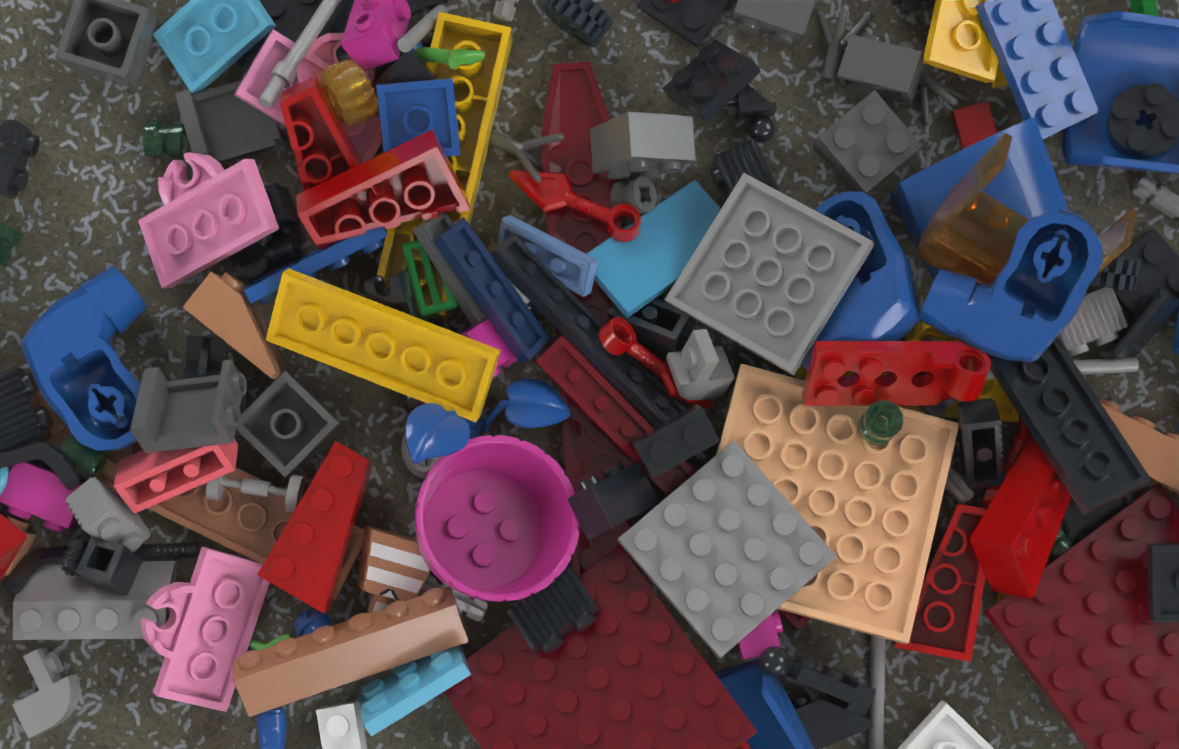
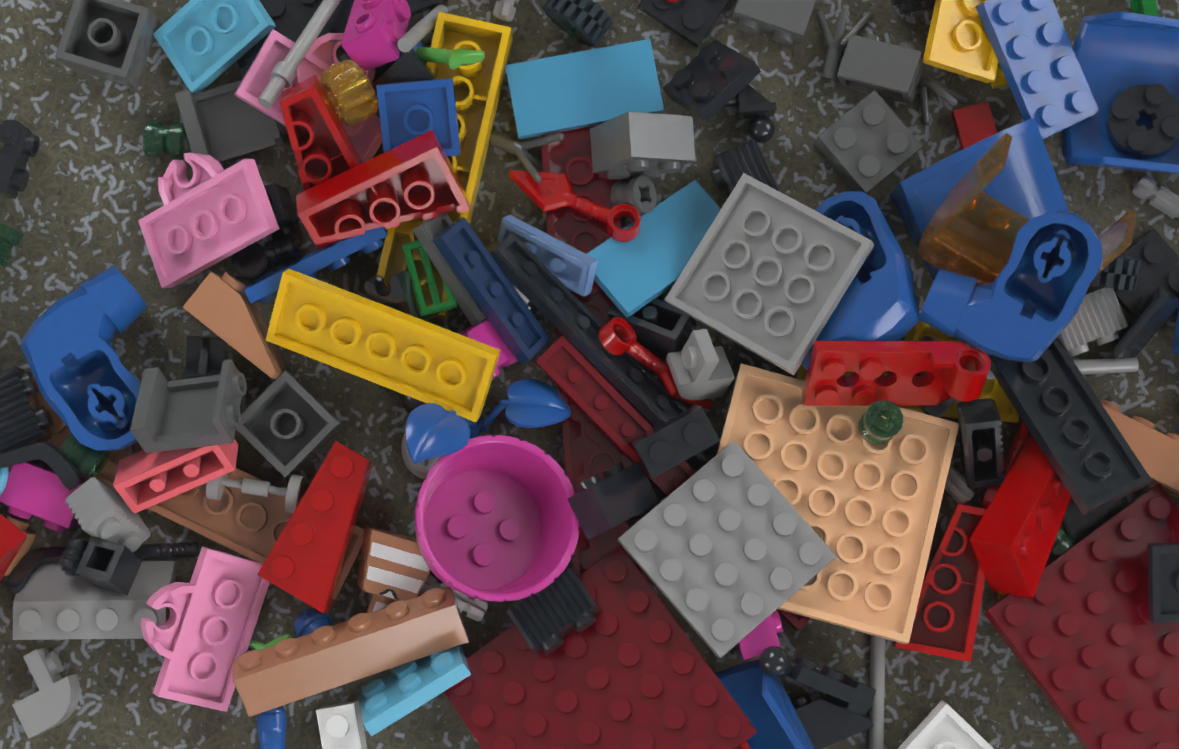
(583, 88): none -> dark azure tile

